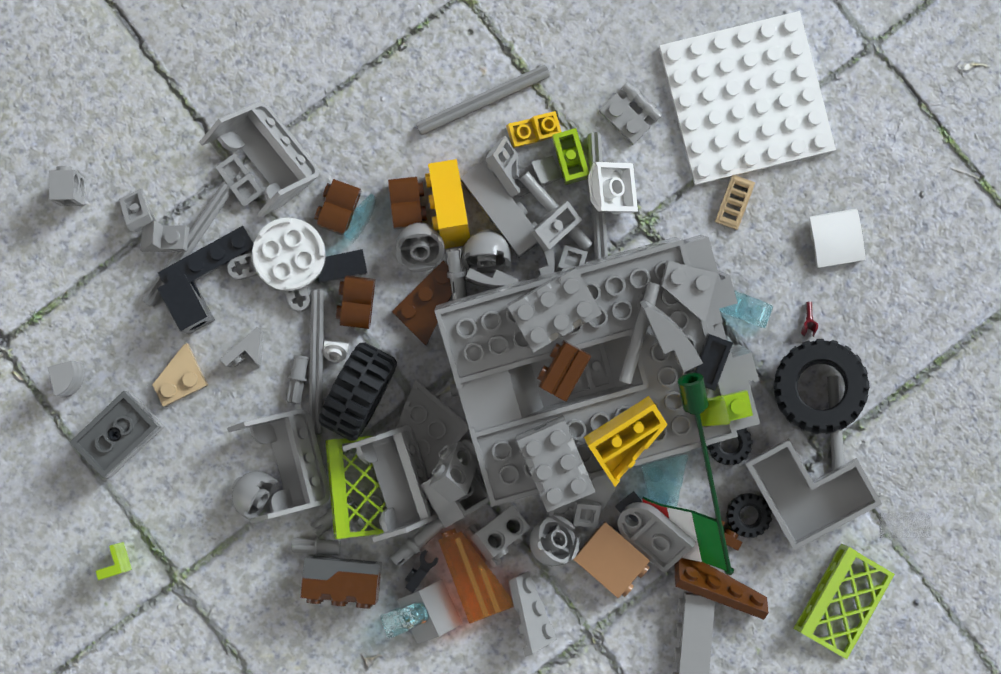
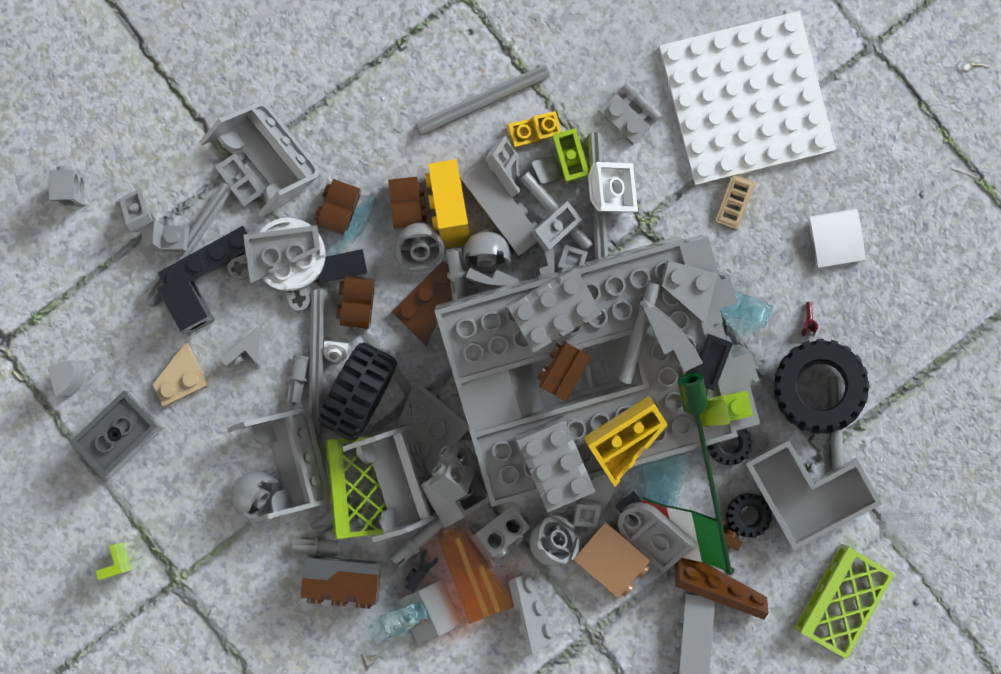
(278, 248): none -> light grey wing

